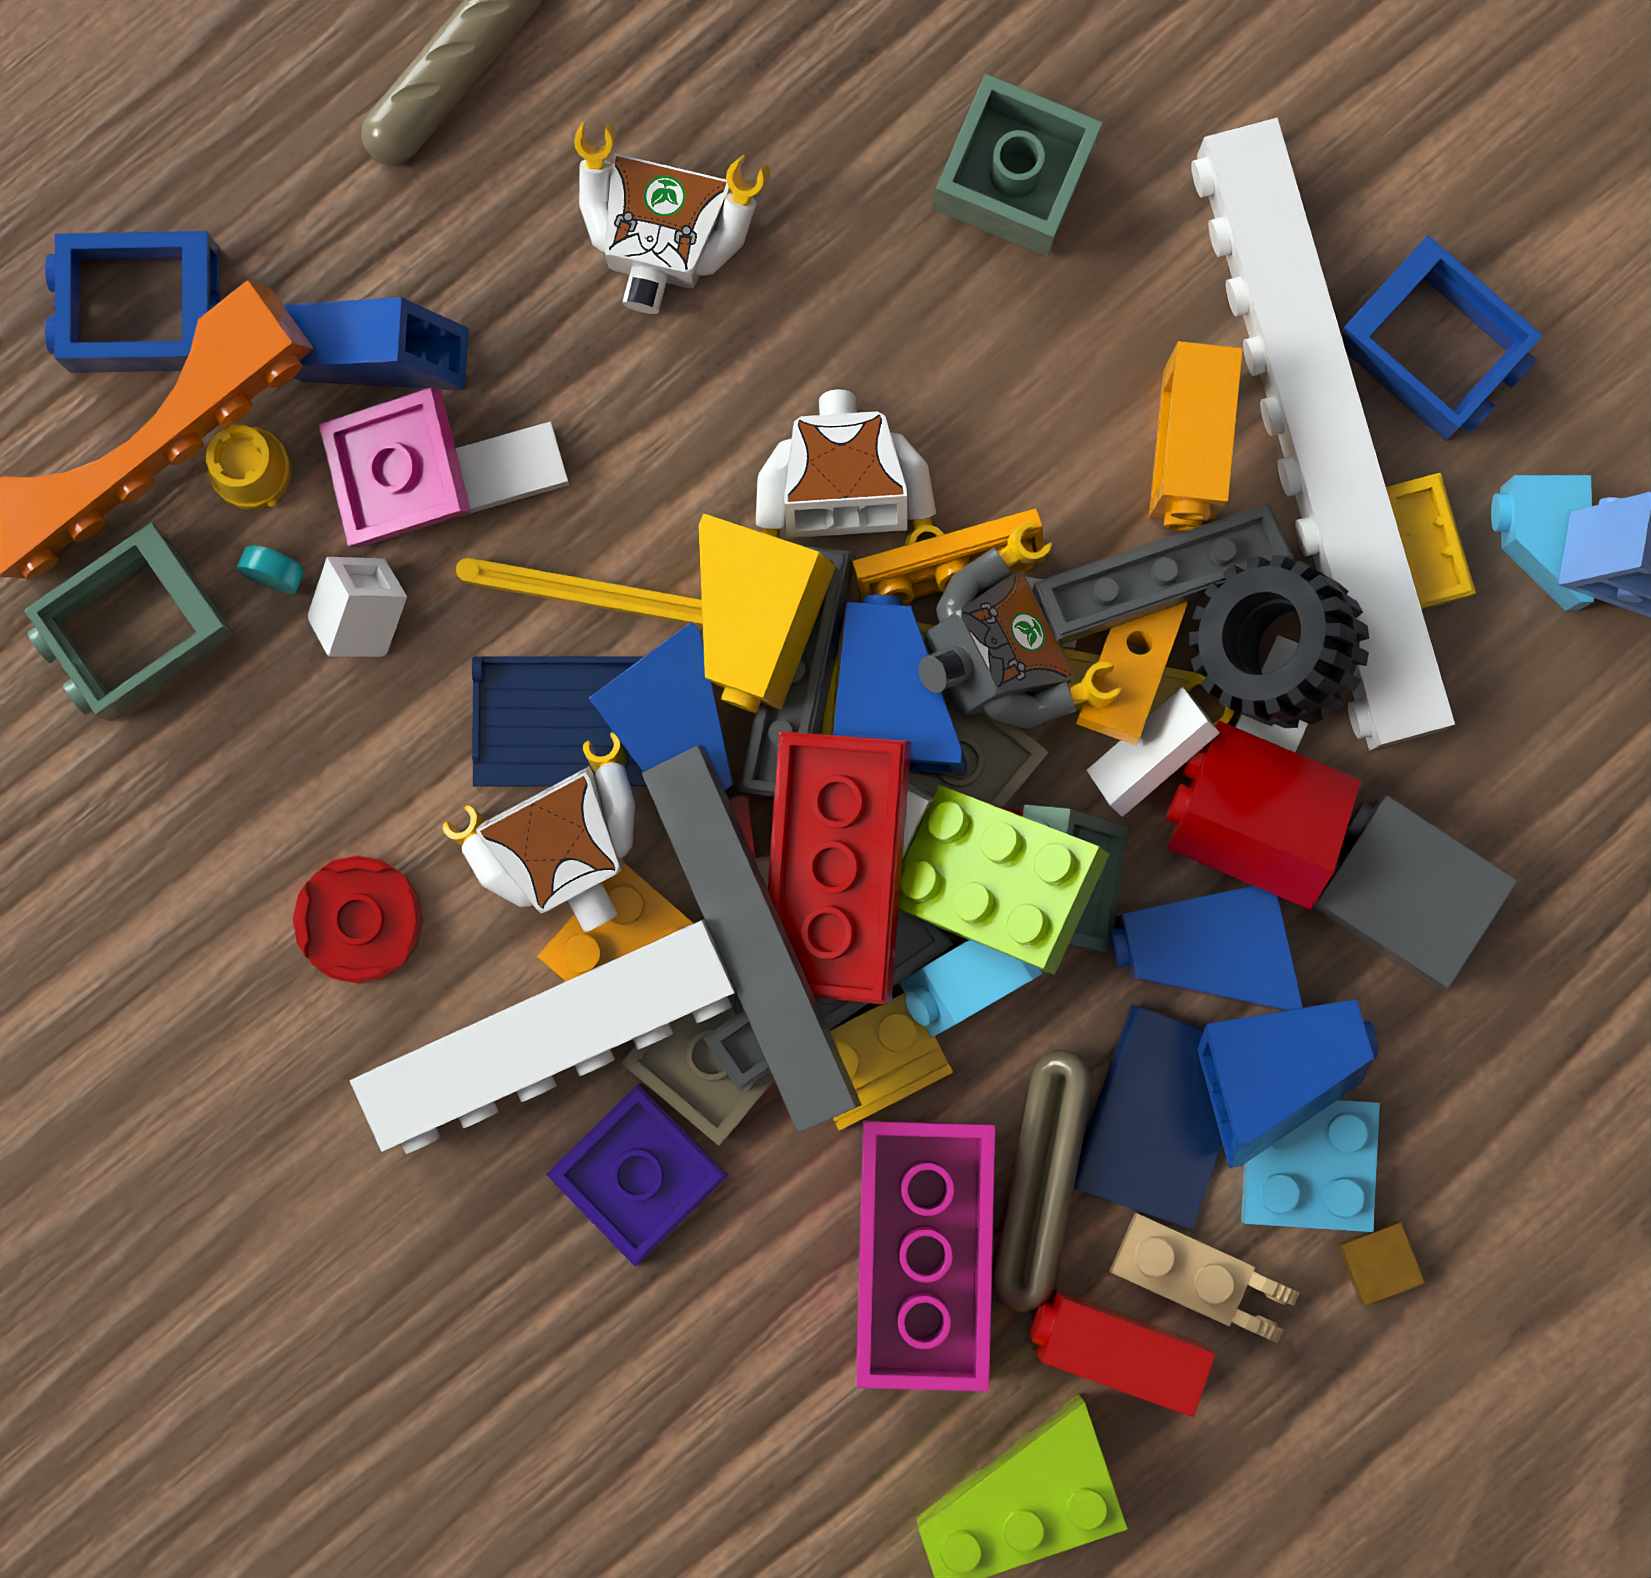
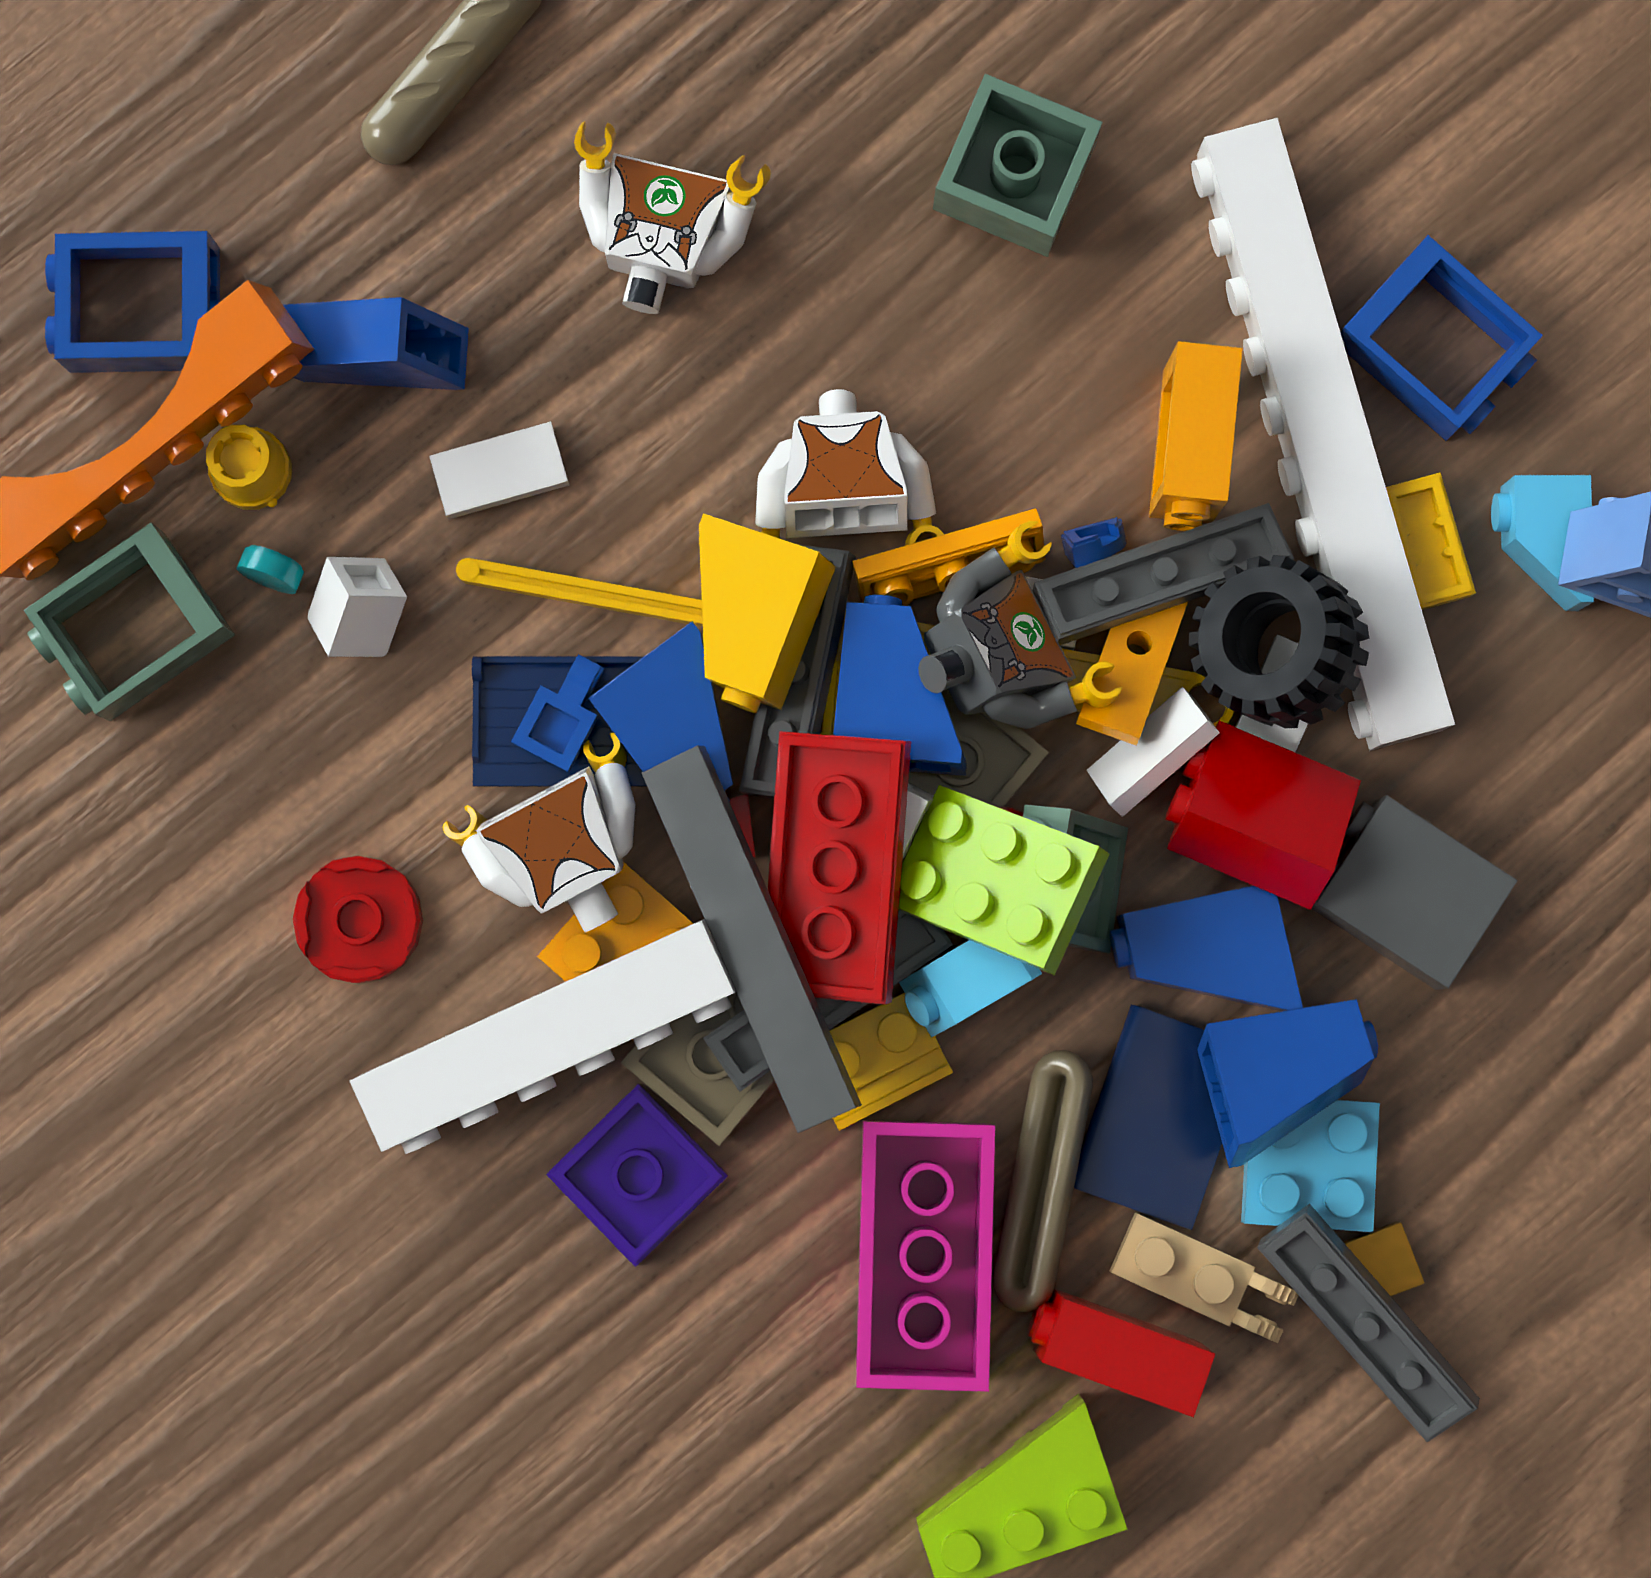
(394, 468): plate -> none
(558, 723): none -> blue plate
(1094, 541): none -> blue tile
(1368, 1323): none -> dark grey tile

